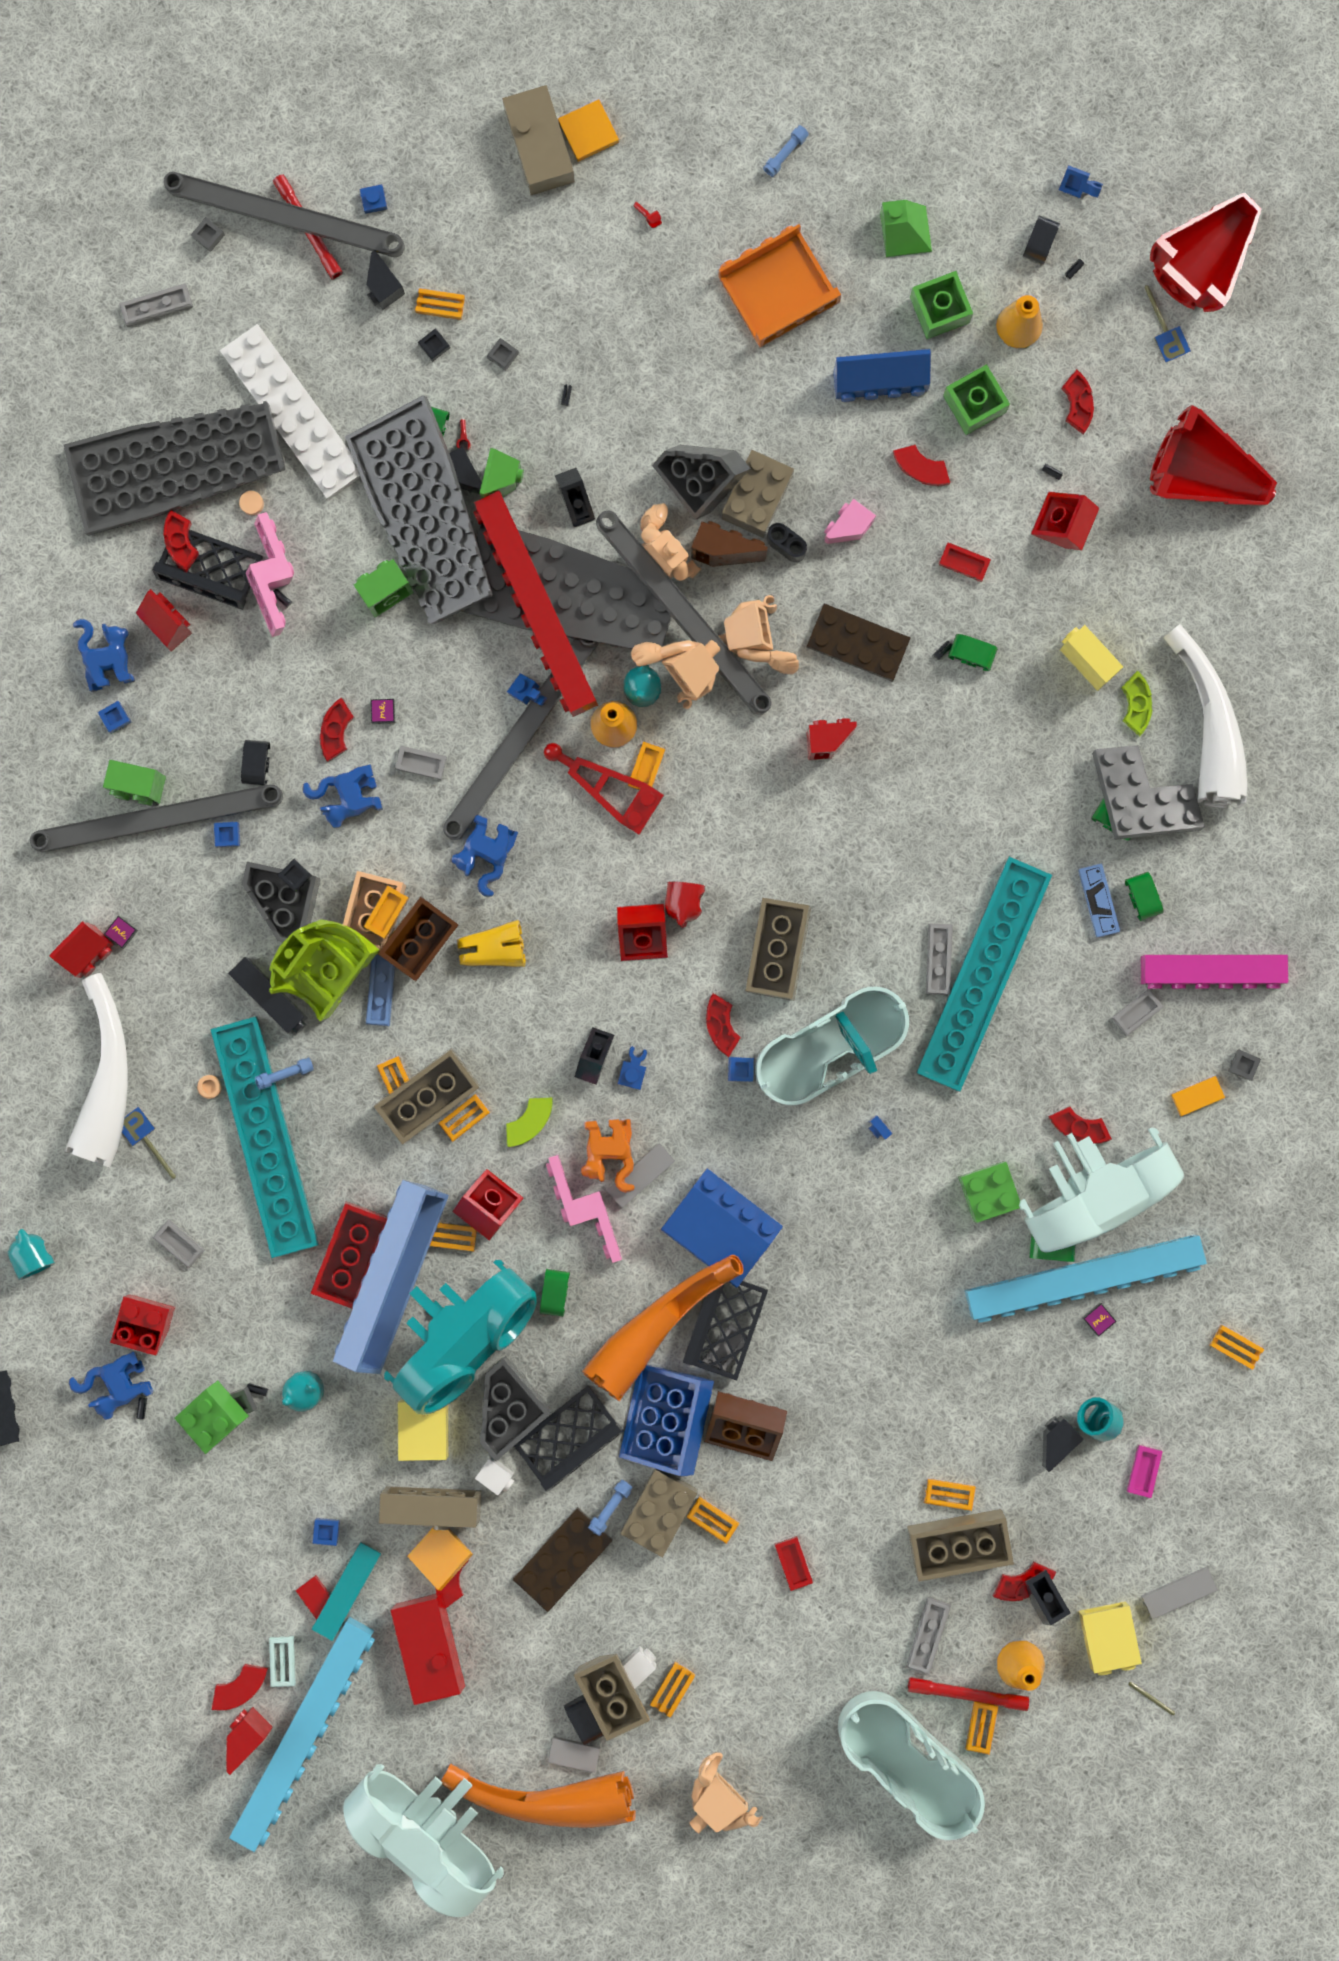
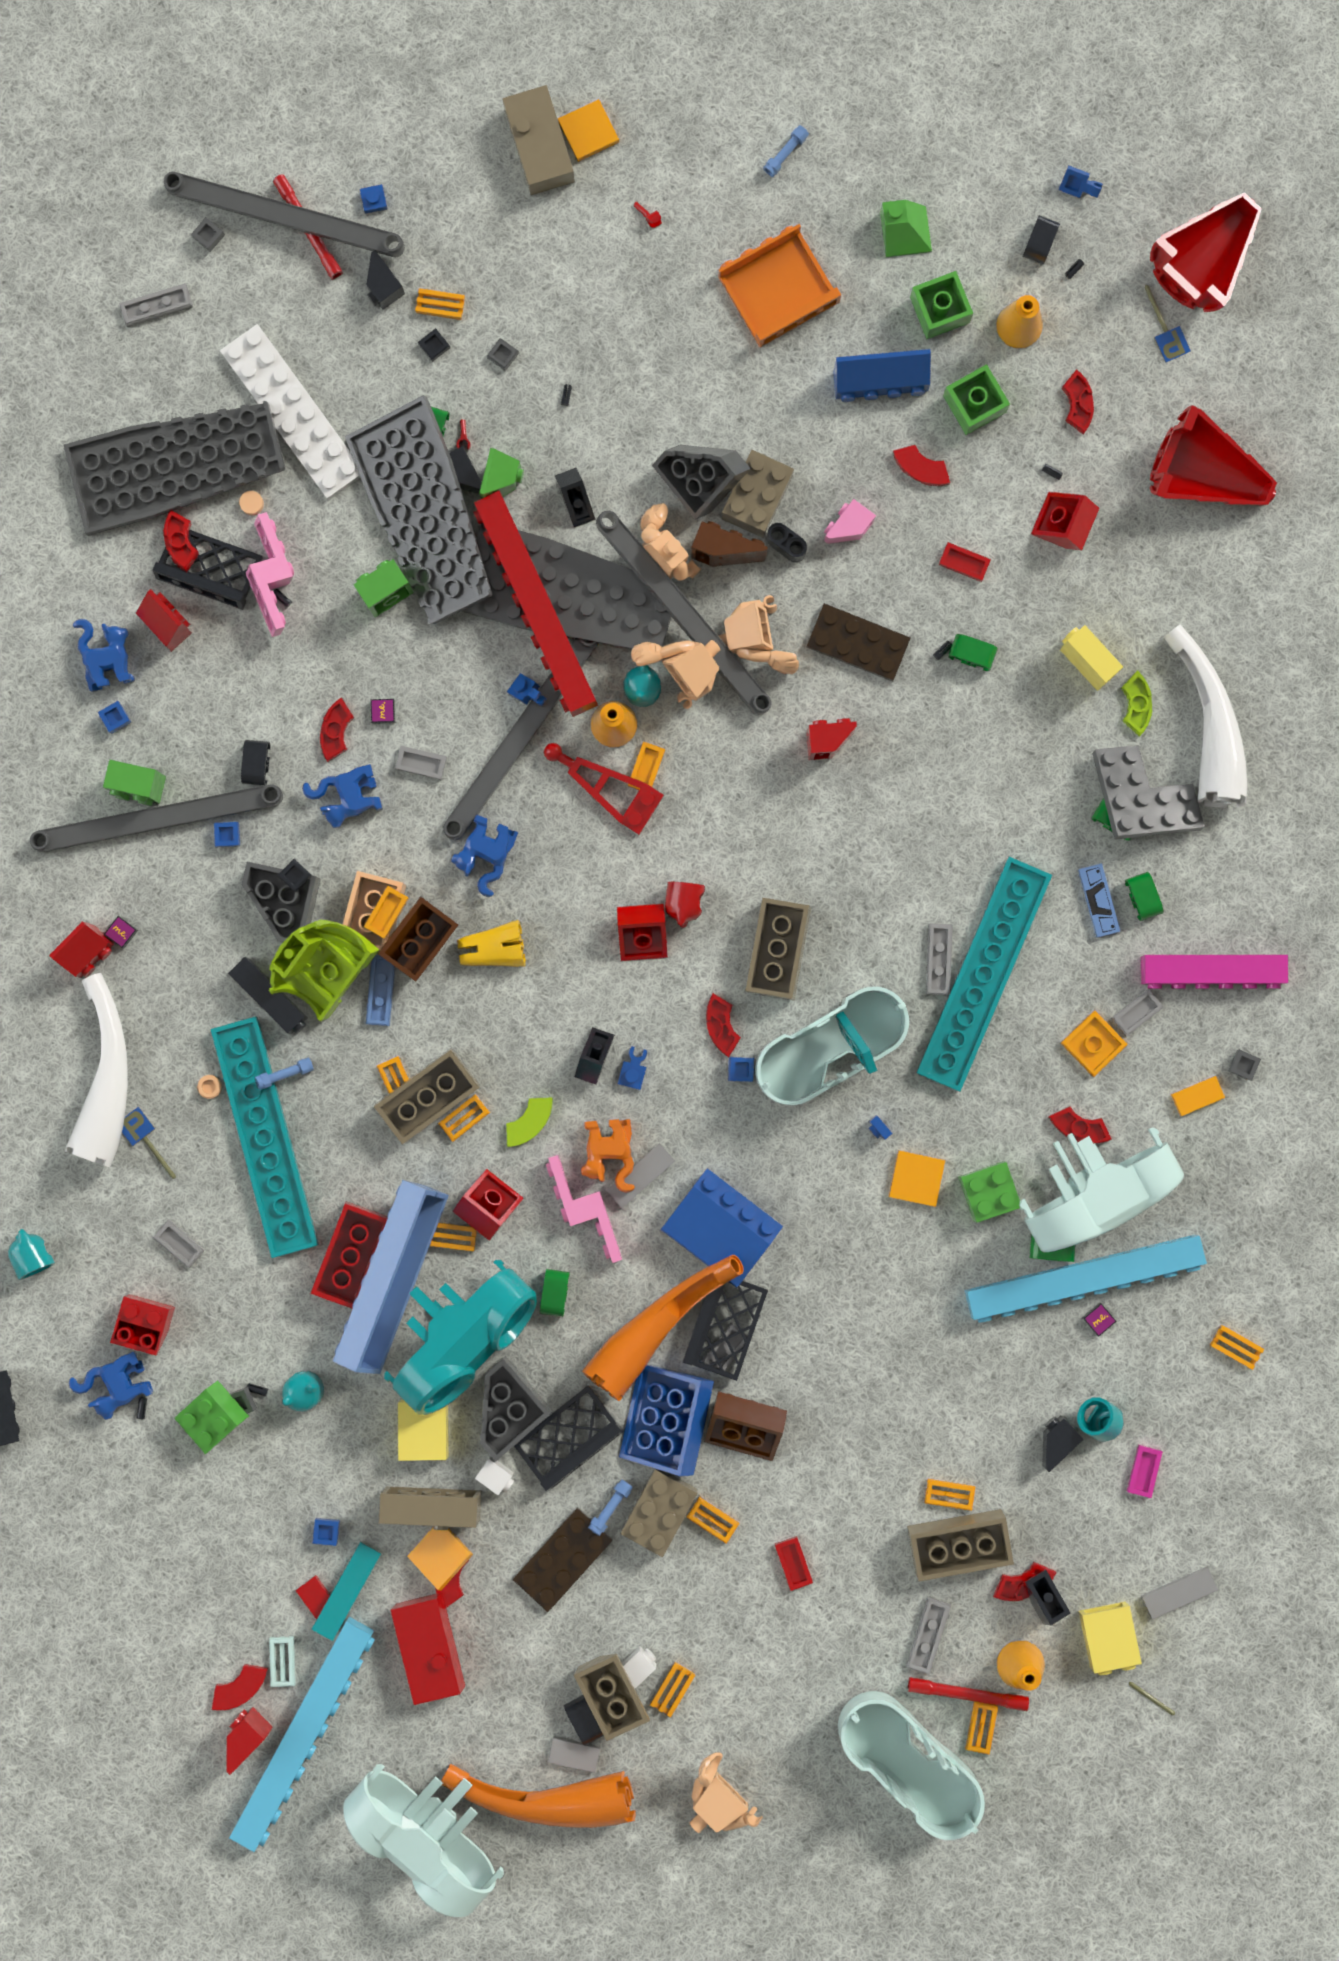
(917, 1178): none -> light orange tile
(1094, 1043): none -> light orange tile

